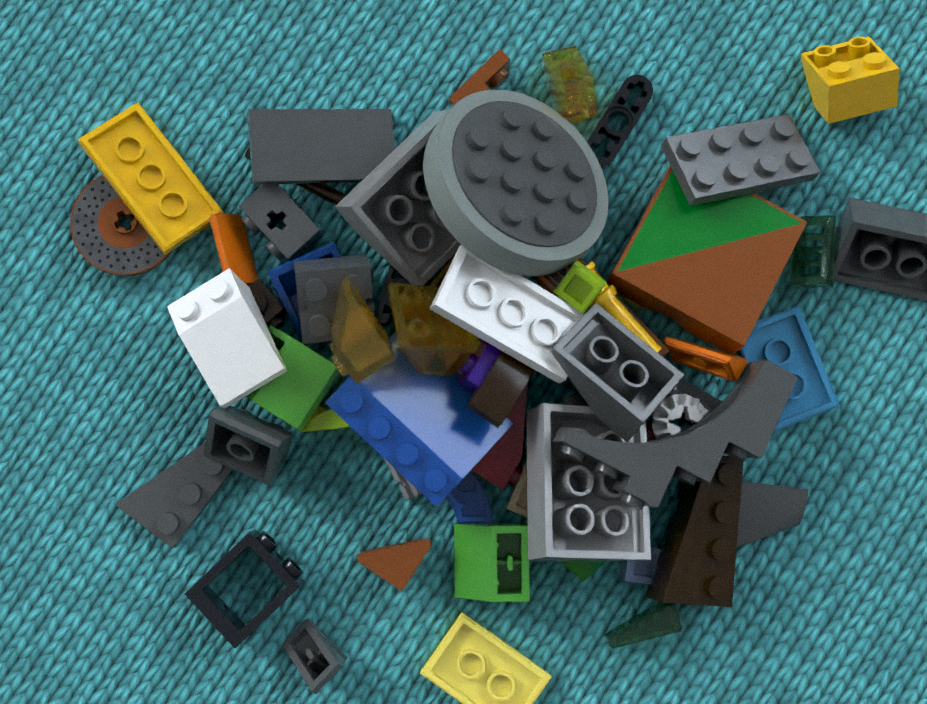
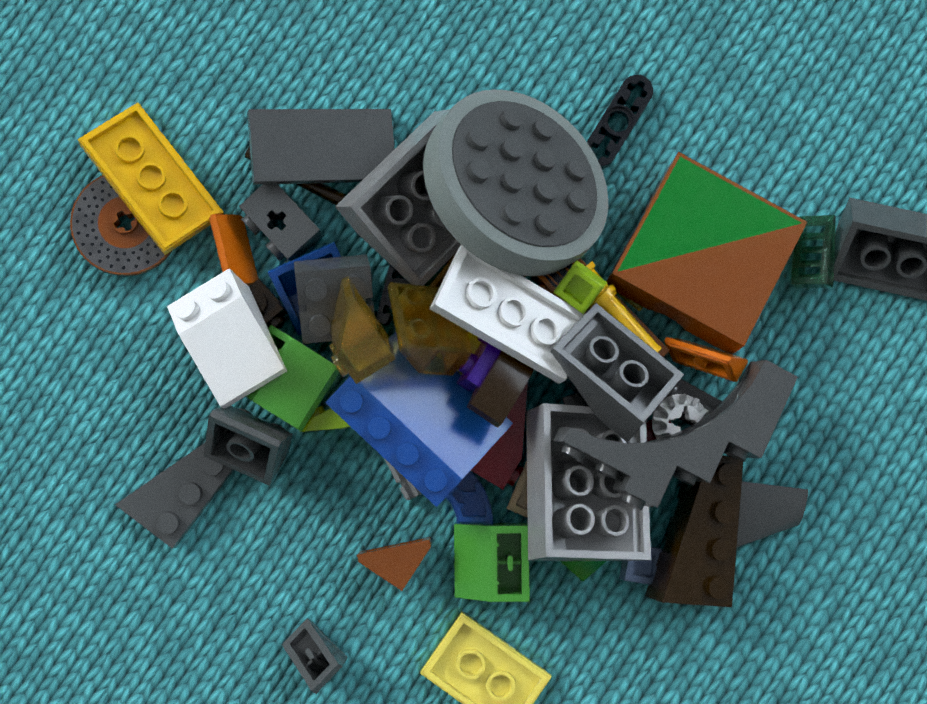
(216, 609): black window -> none
(492, 74): dark orange slope -> none
(570, 84): clear yellow slope -> none
(651, 623): clear green slope -> none
(739, 159): dark grey plate -> none
(788, 344): dark azure tile -> none
(851, 79): yellow slope -> none

